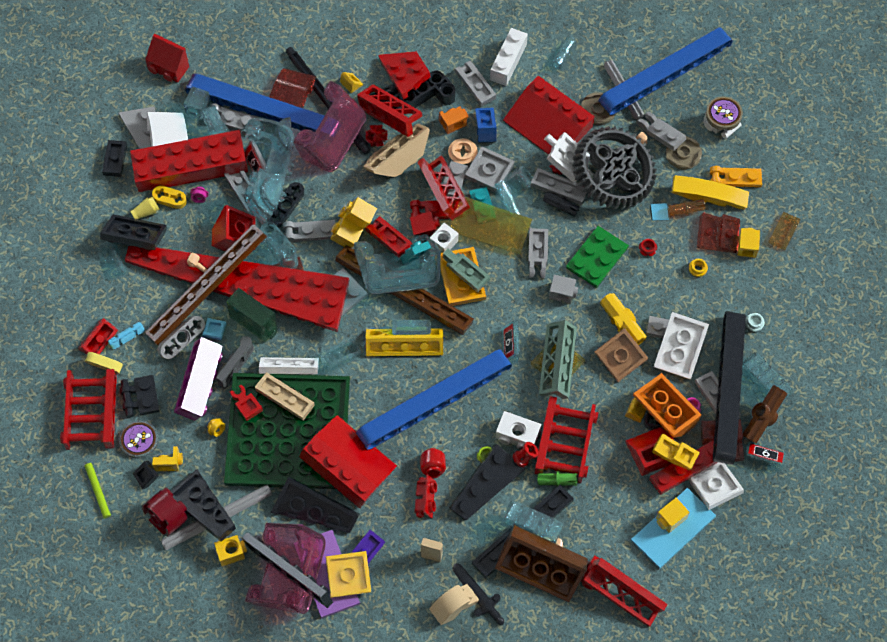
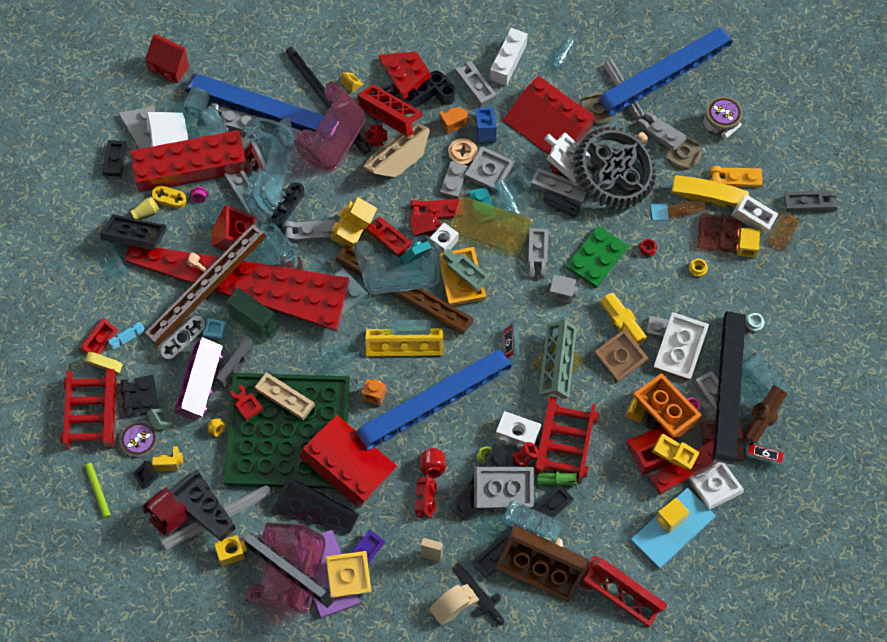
(159, 419): none -> sand green plate
(291, 366): white plate -> none
(292, 87): clear red slope -> none
(375, 389): none -> orange brick
(438, 188): red fence -> none
(503, 484): none -> light grey plate
(754, 214): none -> white brick
(810, 201): none -> dark grey plate

